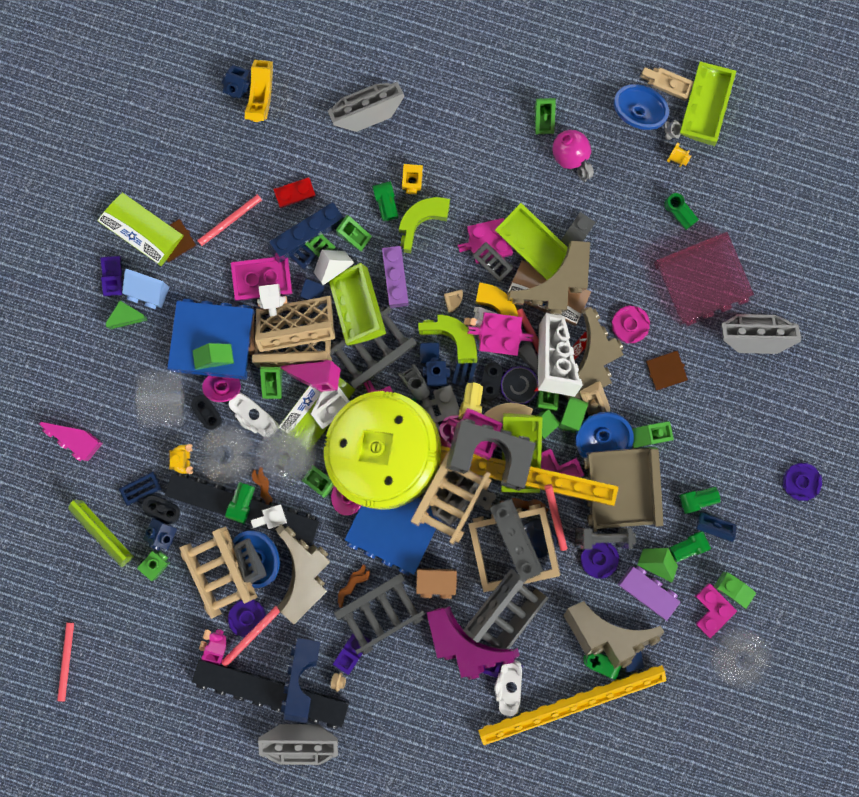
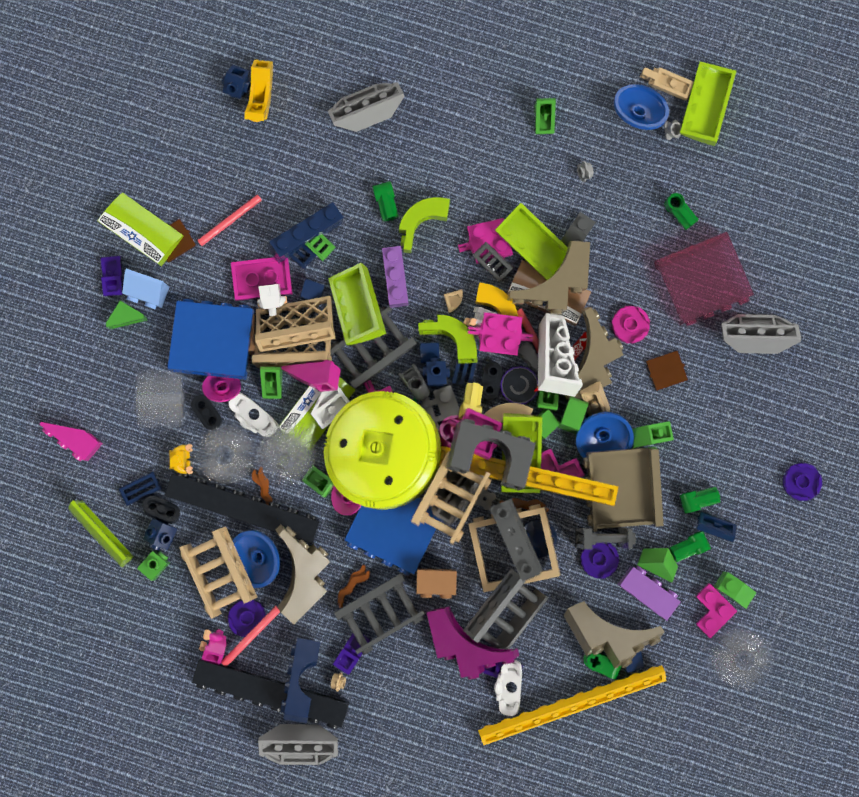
(65, 661): coral bar -> none
(213, 355): bright green slope -> none
(239, 506): green piece -> none
(257, 566): dark grey slope -> none
(272, 517): white plate -> none
(294, 192): red plate -> none
(331, 264): white slope -> none
(353, 233): bright green slope -> none
(410, 172): yellow brick -> none
(555, 517): coral bar -> none
(571, 149): dark pink cylinder -> none
(679, 156): yellow brick -> none

